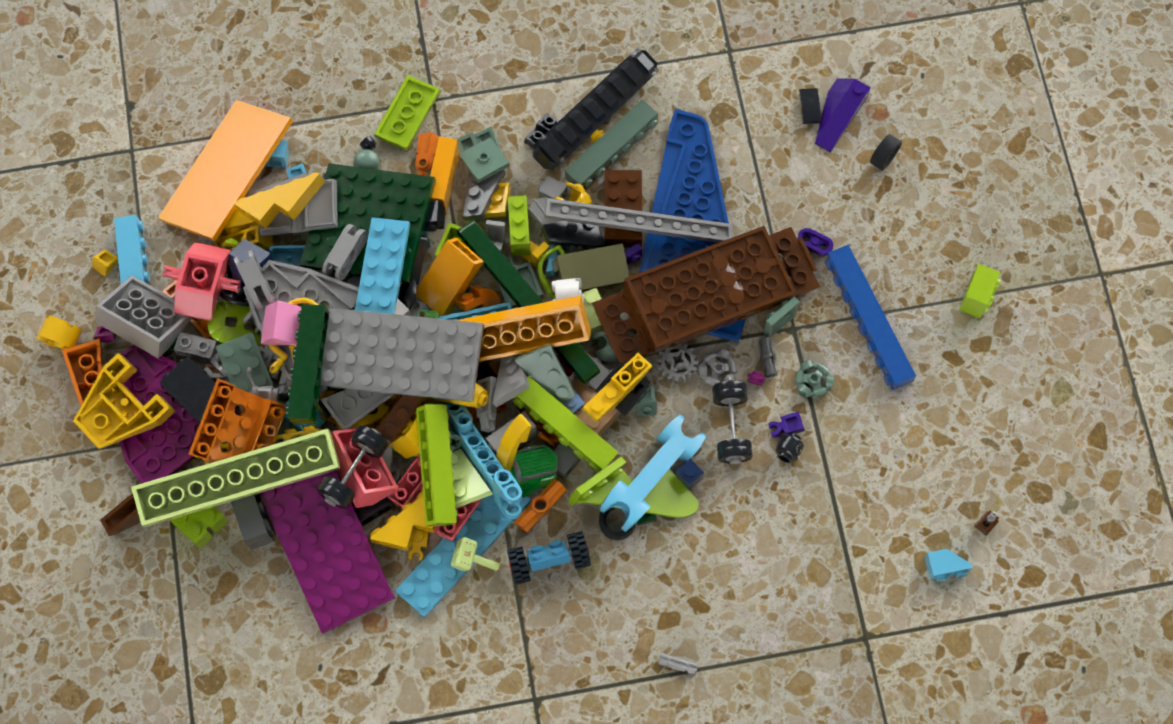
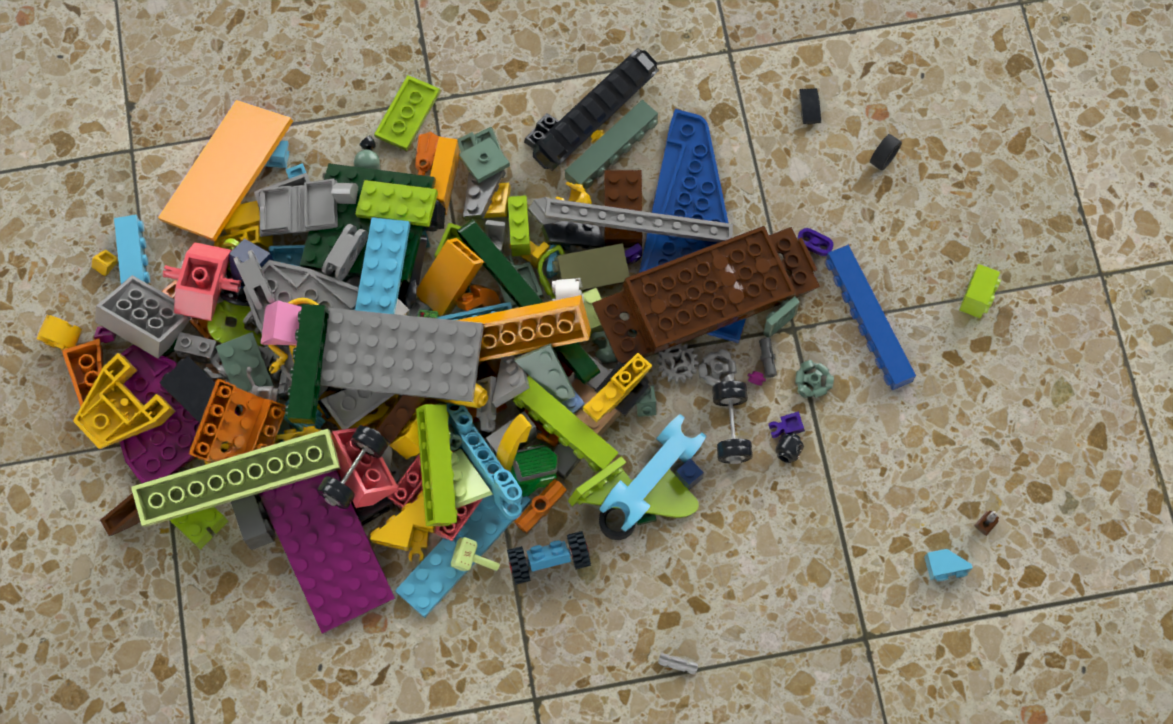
(285, 198): yellow slope -> none
(345, 193): none -> light grey brick
(396, 202): none -> lime plate
(552, 188): light grey brick -> none
(840, 108): dark purple wedge -> none

